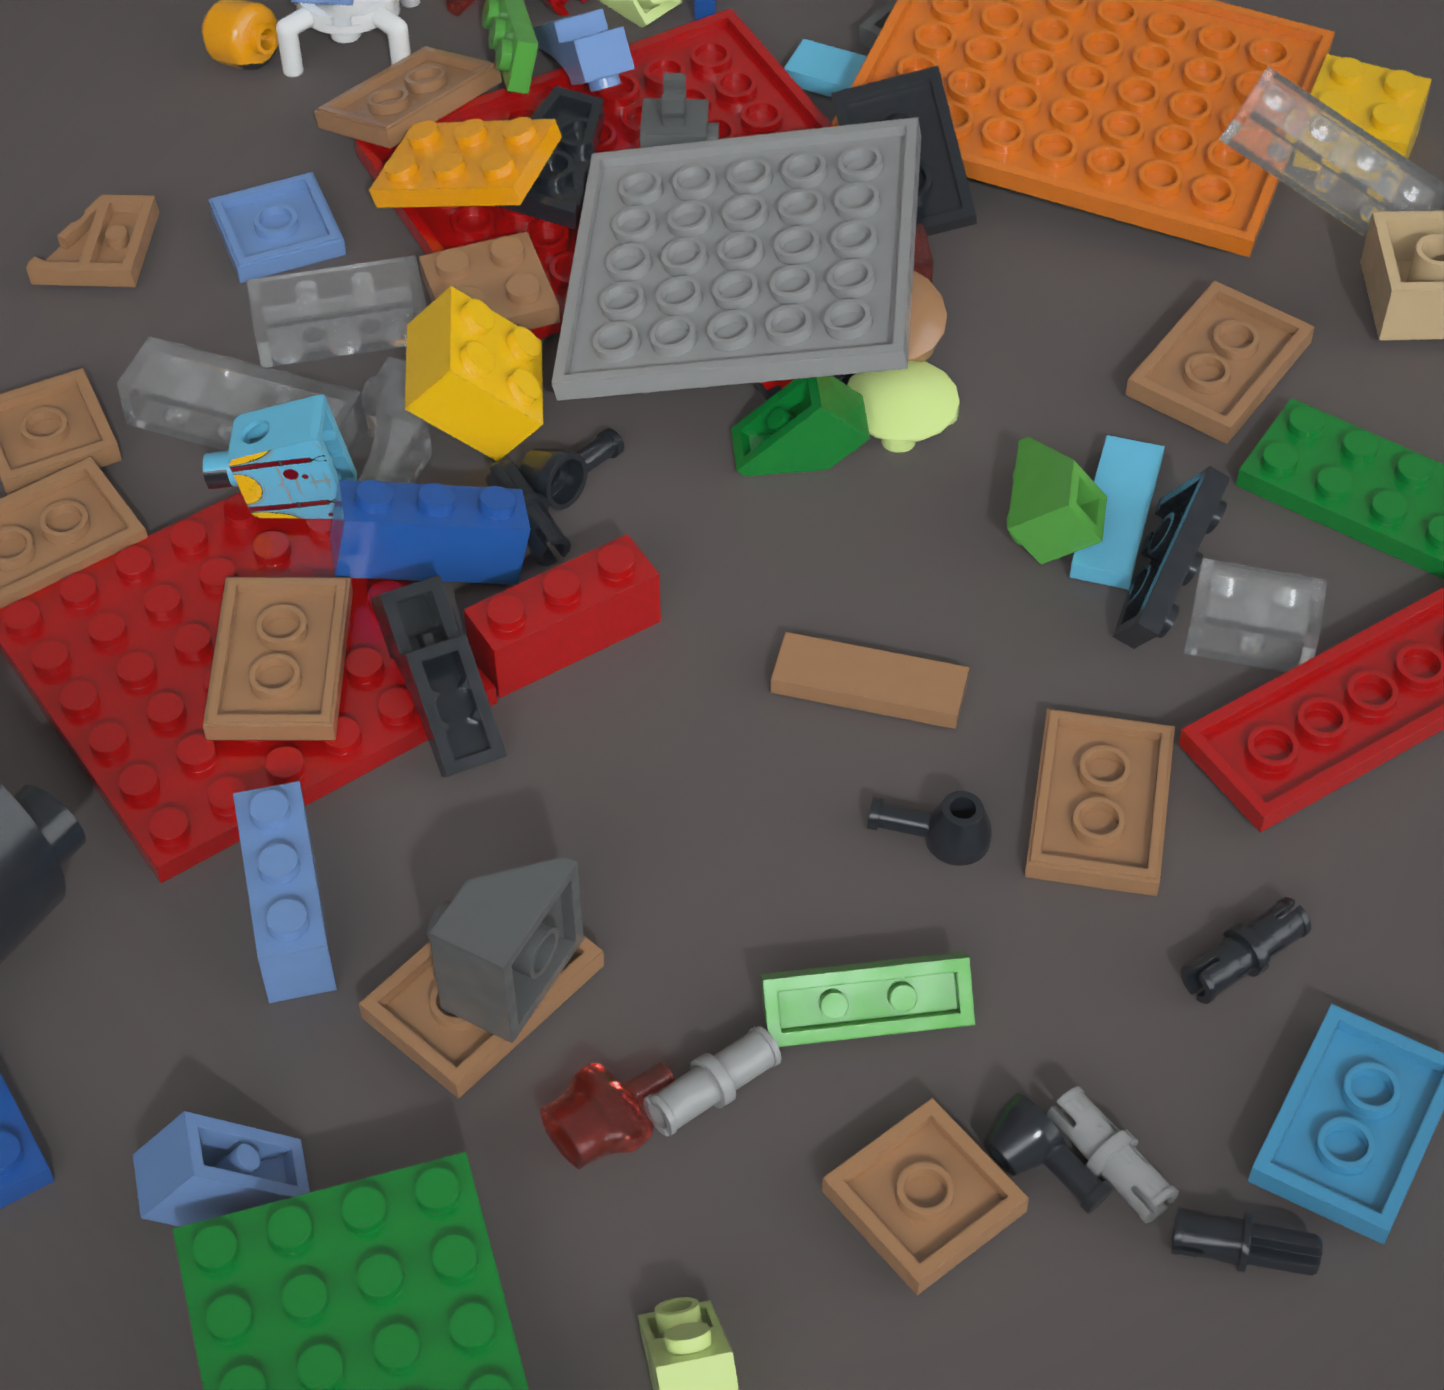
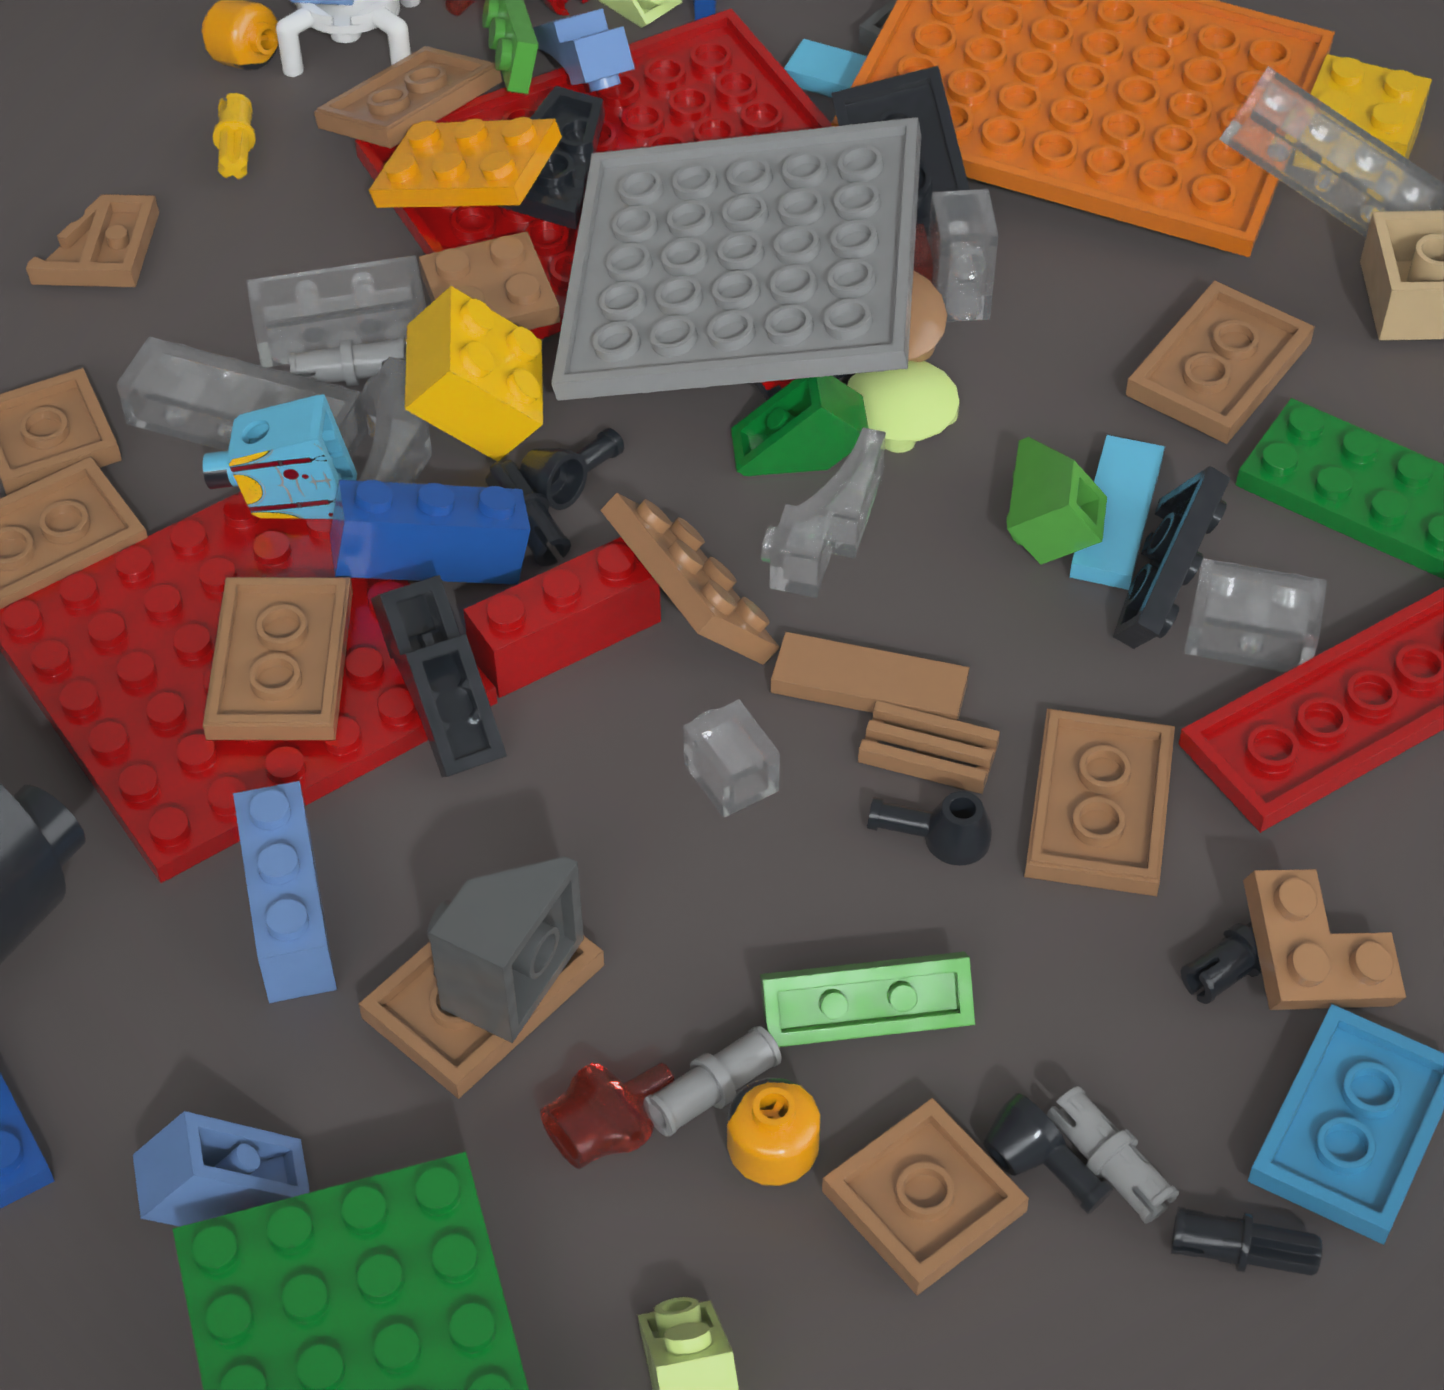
(234, 135): none -> yellow axle
(277, 227): medium blue tile -> none
(346, 362): none -> light grey pin
(675, 117): dark grey brick -> none
(692, 581): none -> medium nougat plate
(731, 757): none -> clear brick
(773, 1131): none -> light orange head
(826, 522): none -> clear slope
(931, 738): none -> medium nougat tile
(963, 252): none -> clear brick
(1306, 963): none -> medium nougat plate

